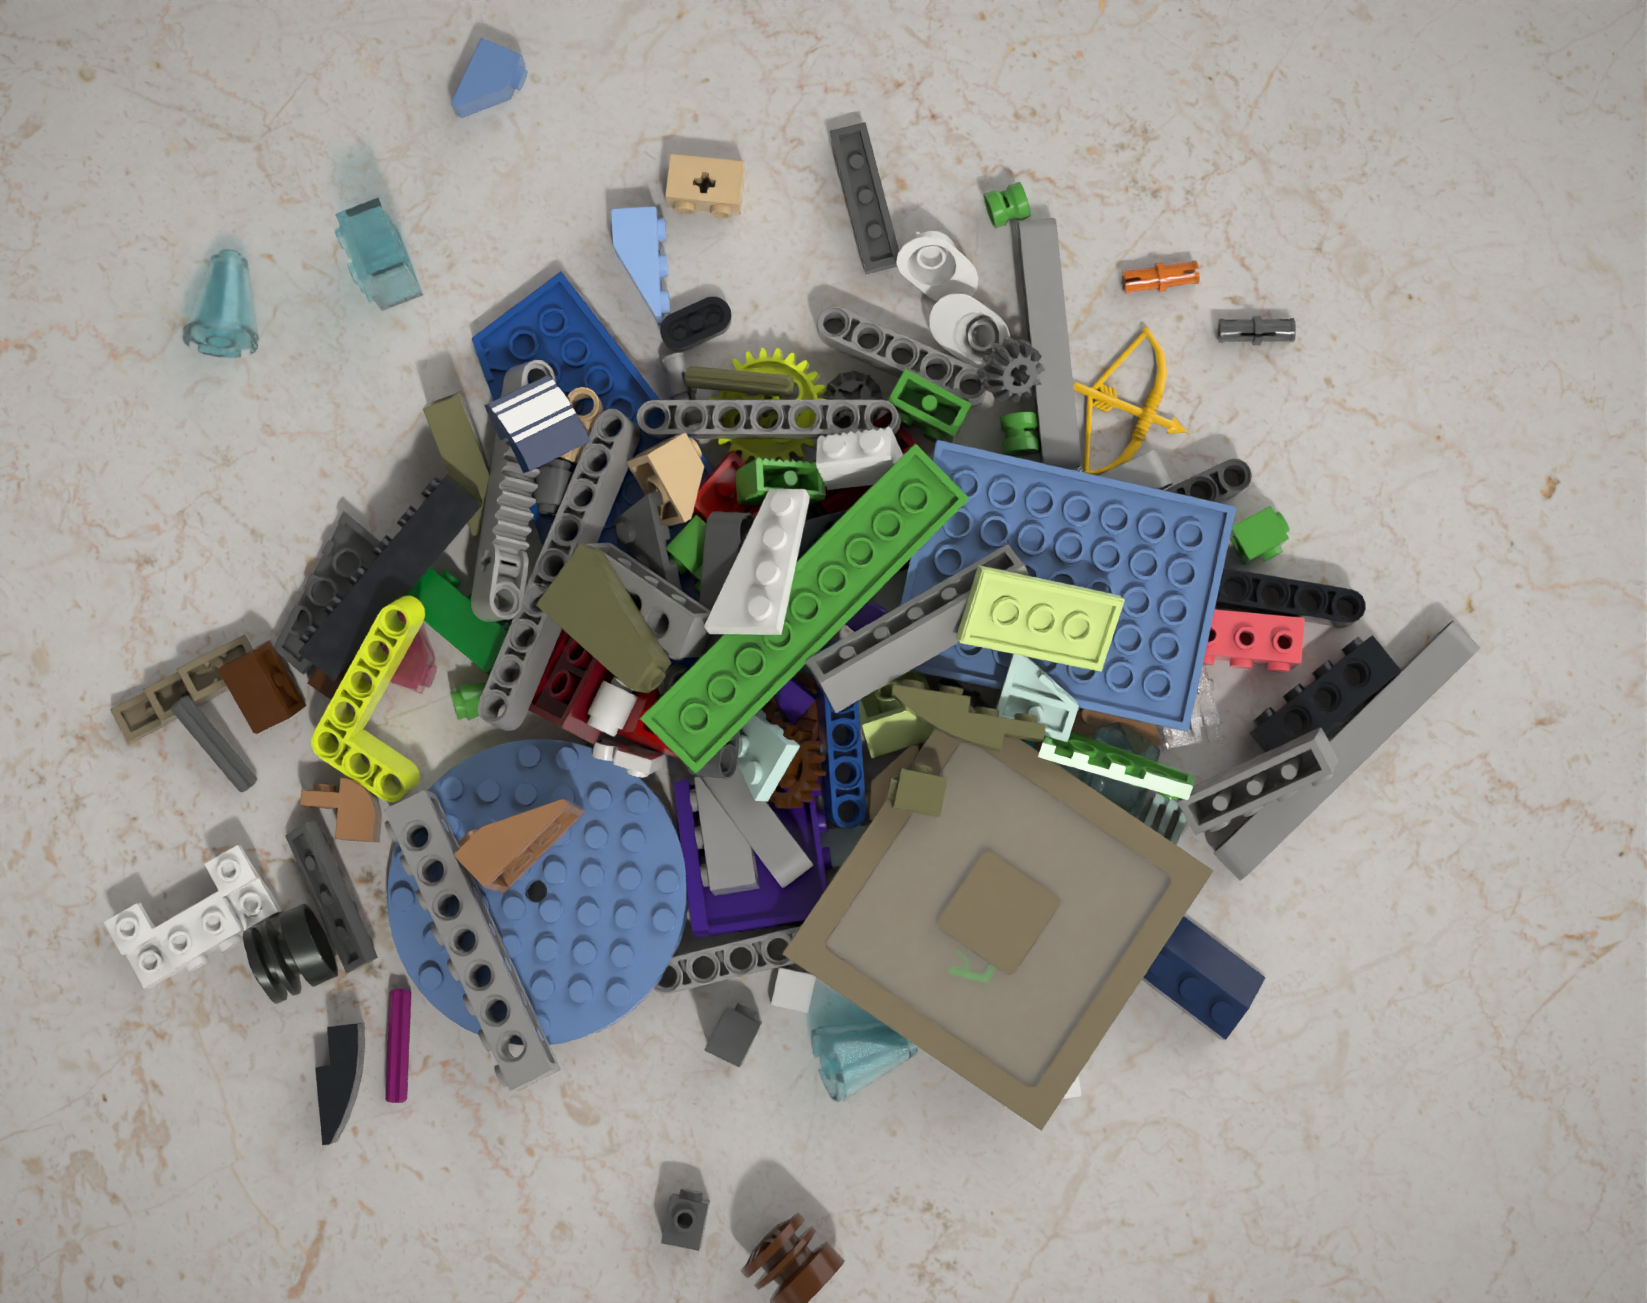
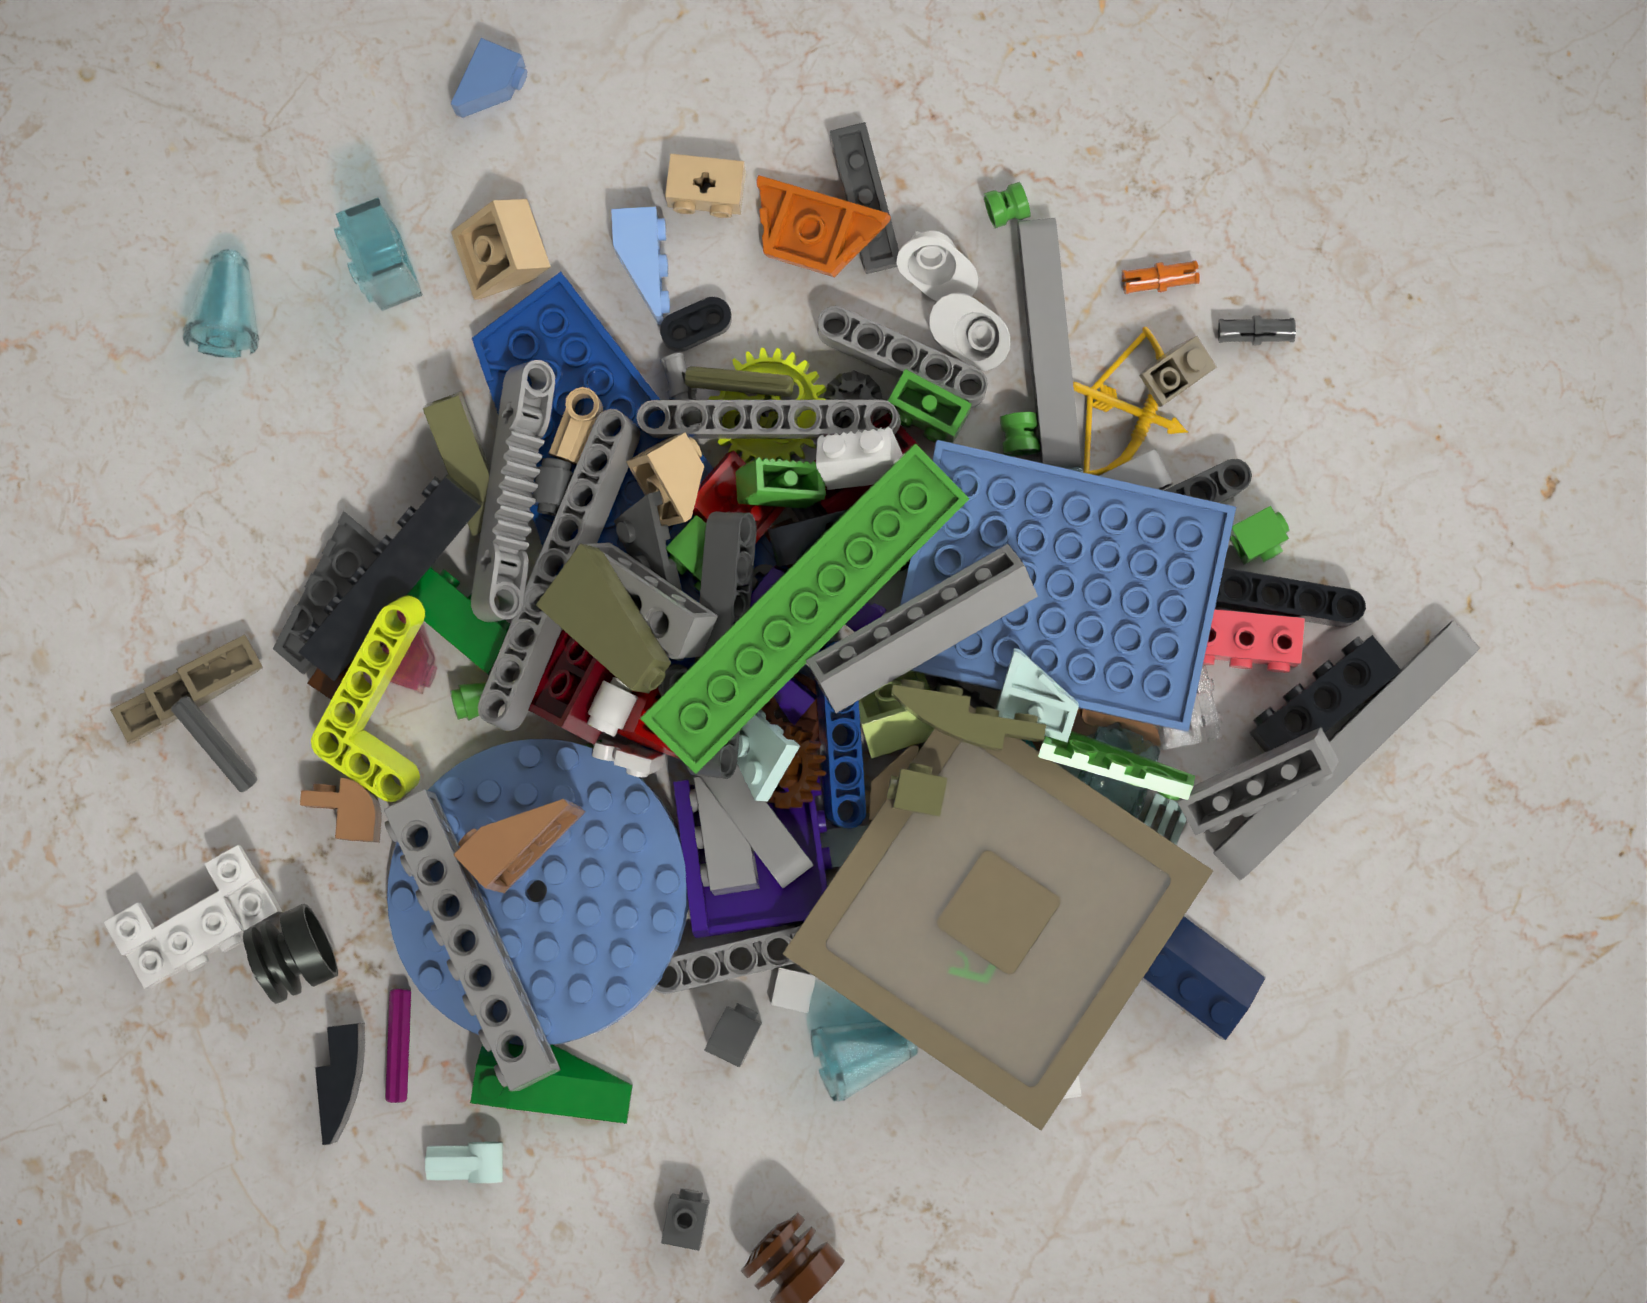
(262, 687): reddish brown panel -> none
(331, 896): dark grey plate -> none
(472, 1162): none -> light aqua piece
(500, 247): none -> tan slope
(537, 423): dark blue slope -> none
(574, 1091): none -> green wedge
(763, 572): white wing -> none
(814, 227): none -> orange wing
(1011, 370): dark grey gear -> none
(1039, 618): yellowish green tile -> none
(1177, 370): none -> dark tan slope

